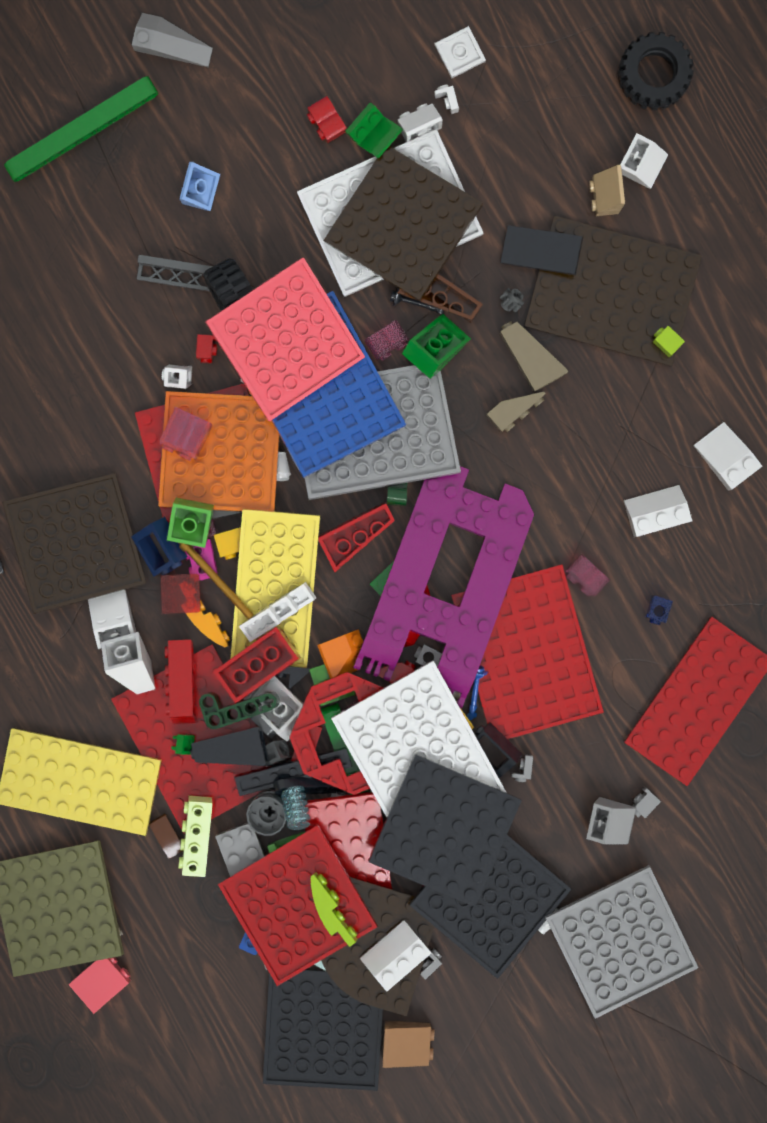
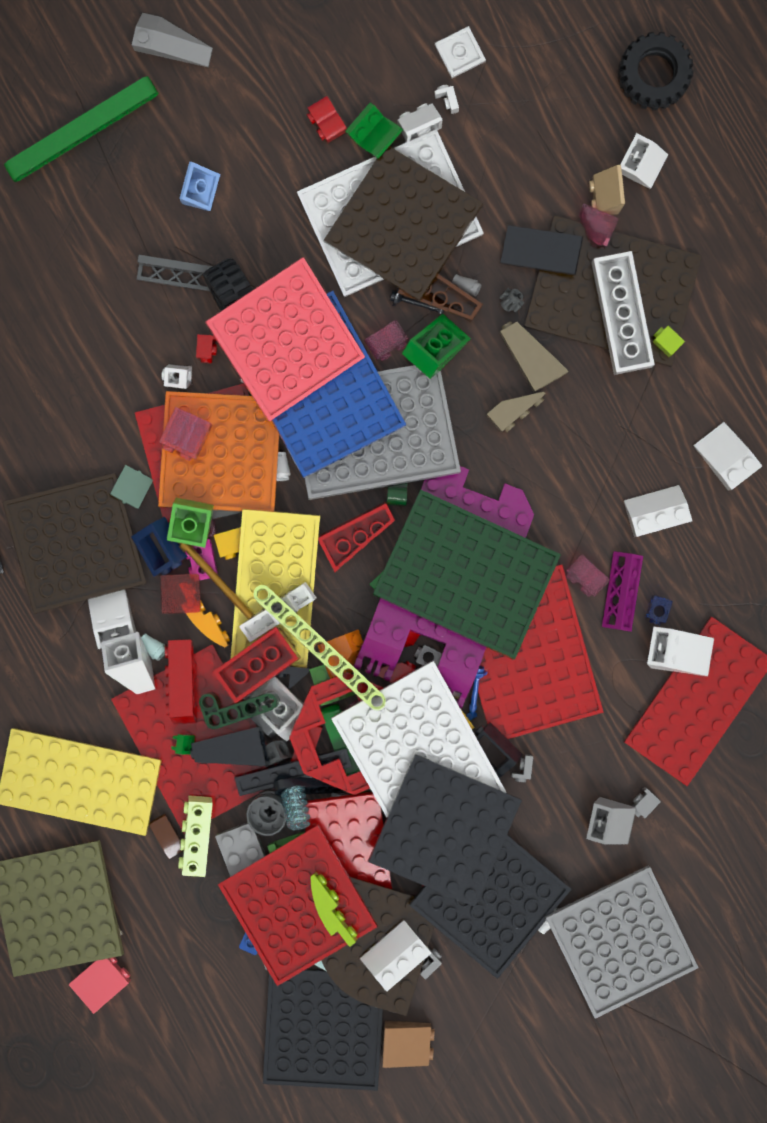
(131, 487): none -> sand green piece
(154, 647): none -> light aqua cone
(310, 643): none -> yellowish green beam
(466, 284): none -> light grey cone
(467, 574): none -> dark green plate
(597, 224): none -> clear pink slope
(622, 312): none -> white brick
(626, 591): none -> magenta fence
(680, 651): none -> white slope

